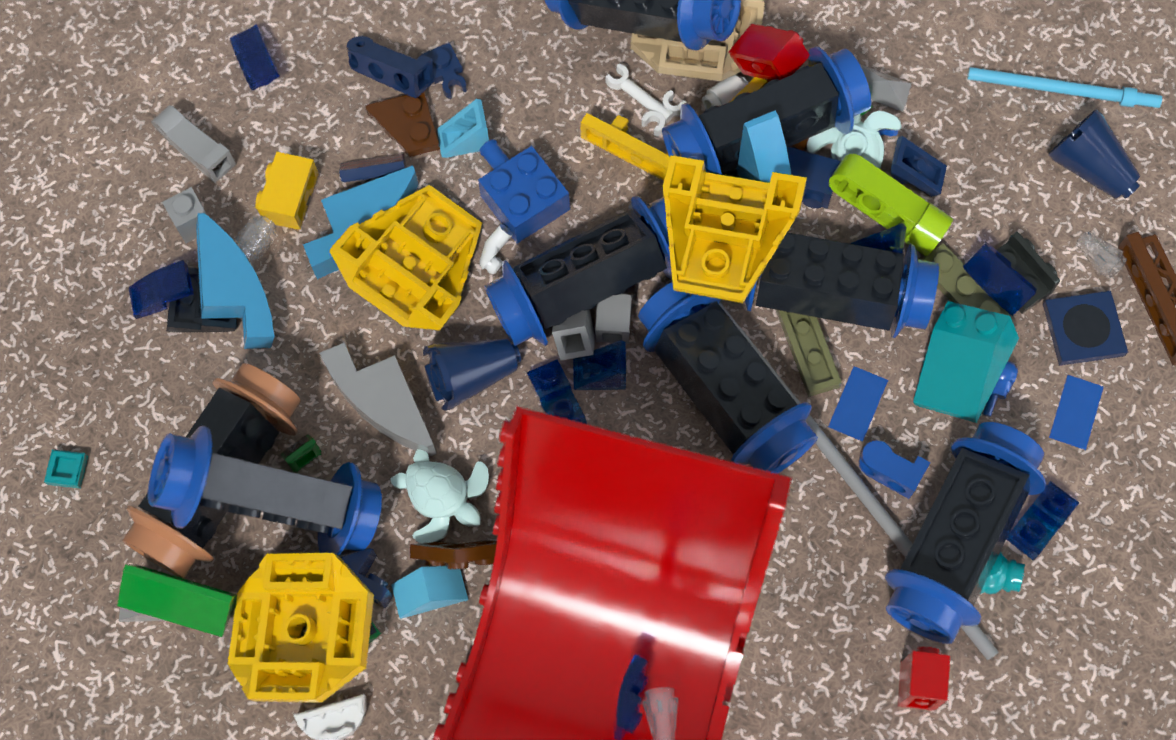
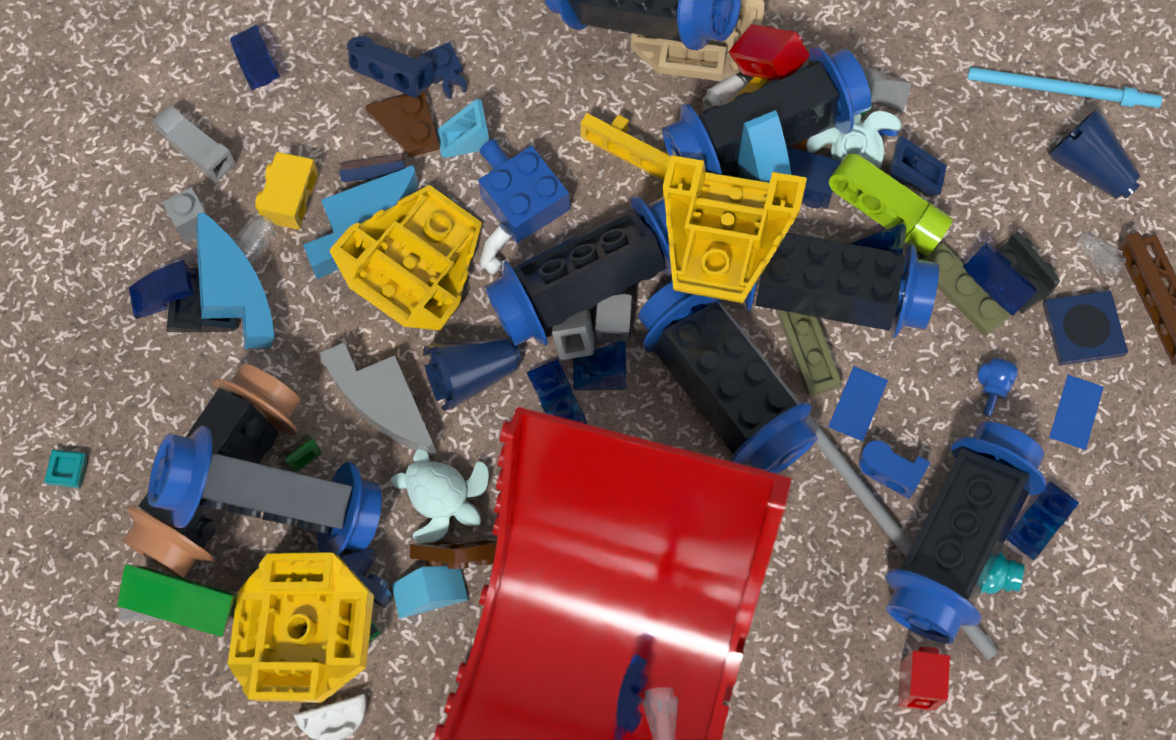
(657, 112): white bar -> none
(965, 360): teal slope -> none

